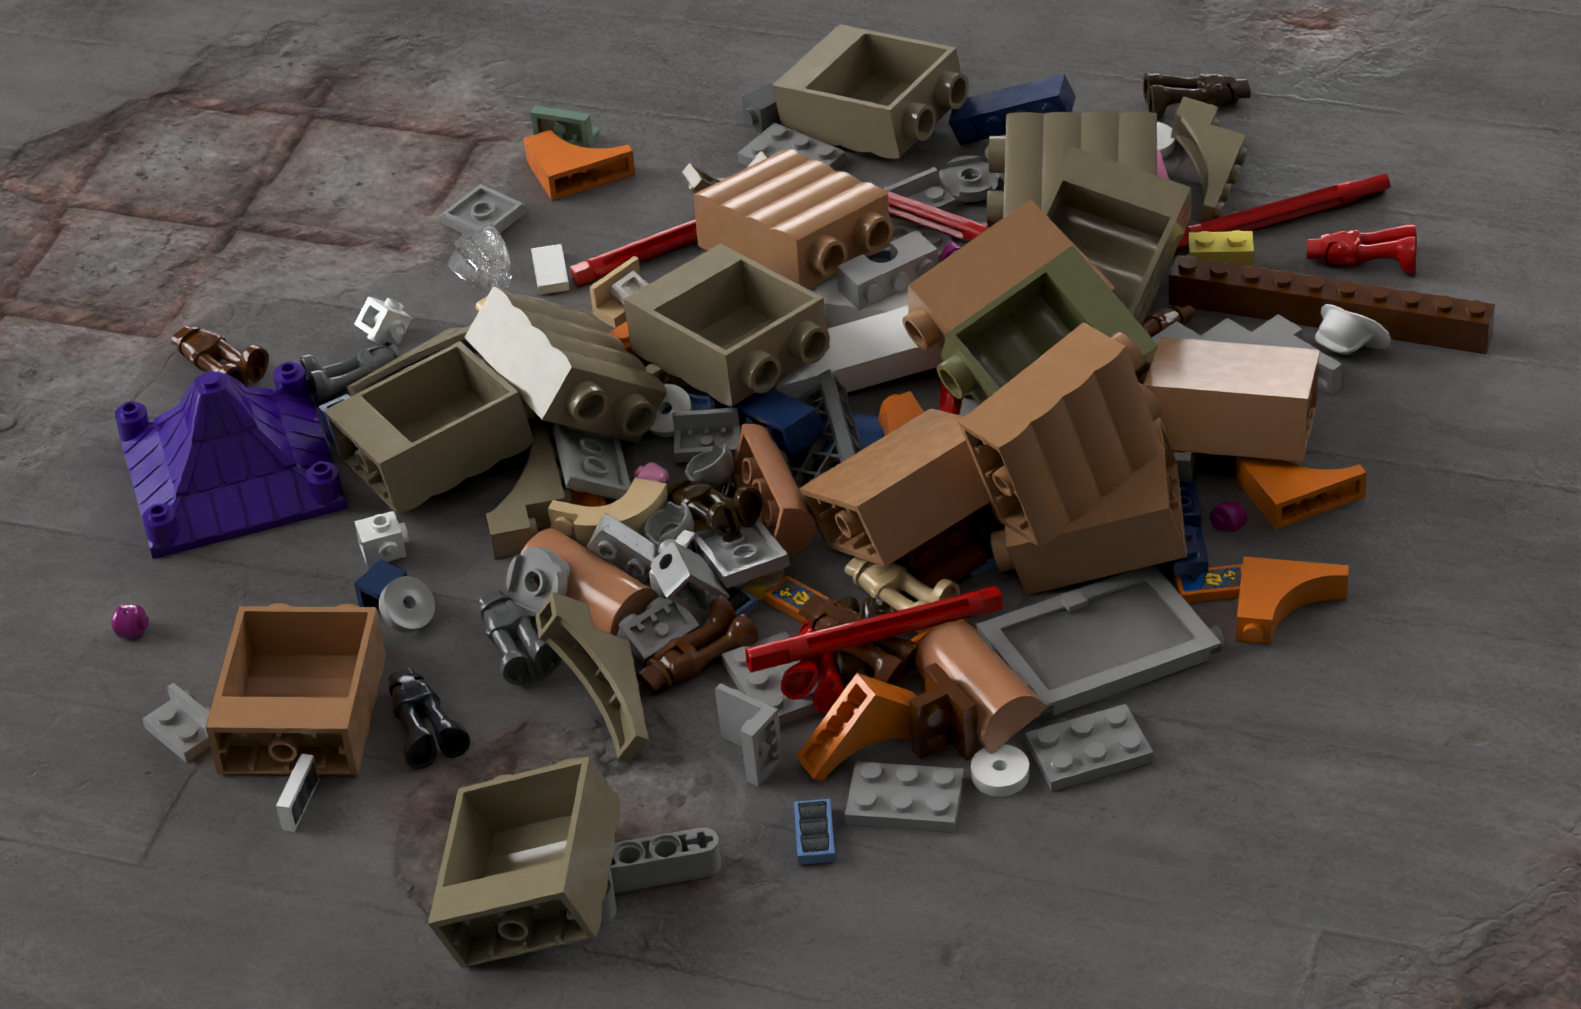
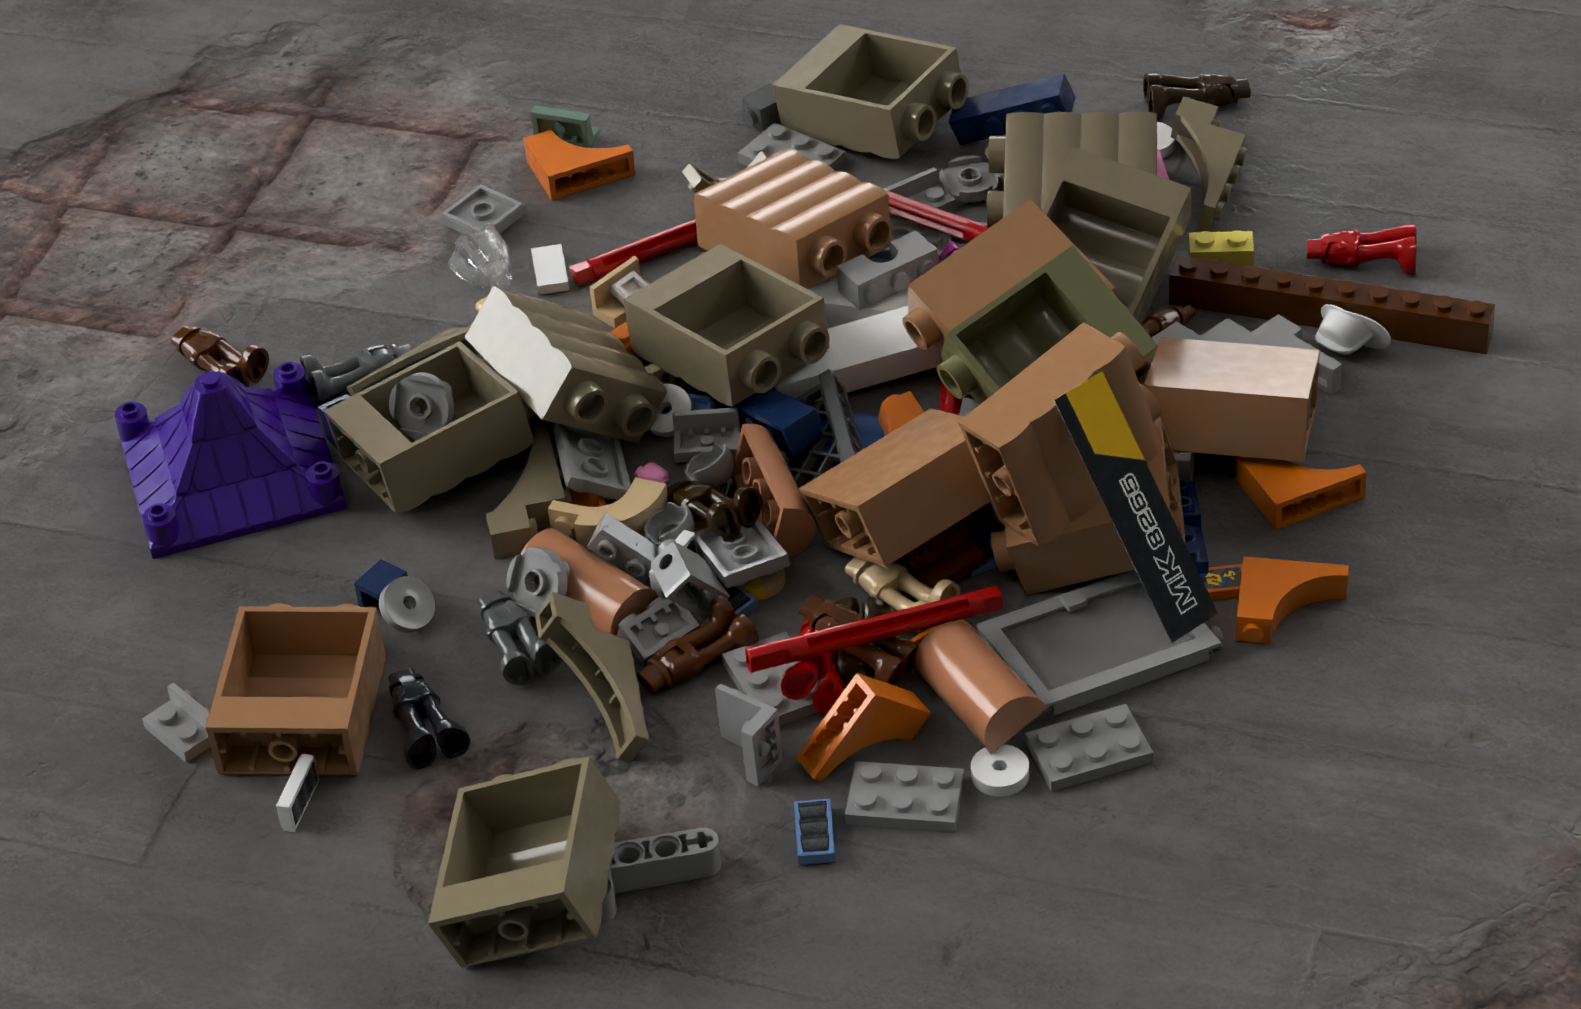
(129, 621): magenta piece -> none
(381, 538): white brick -> none
(383, 320): white brick -> none
(409, 416): none -> light grey plate
(789, 597): tile -> none
(942, 717): reddish brown bracket -> none
(1136, 506): none -> black sticker
(1228, 516): magenta piece -> none
(1291, 207): red piece -> none

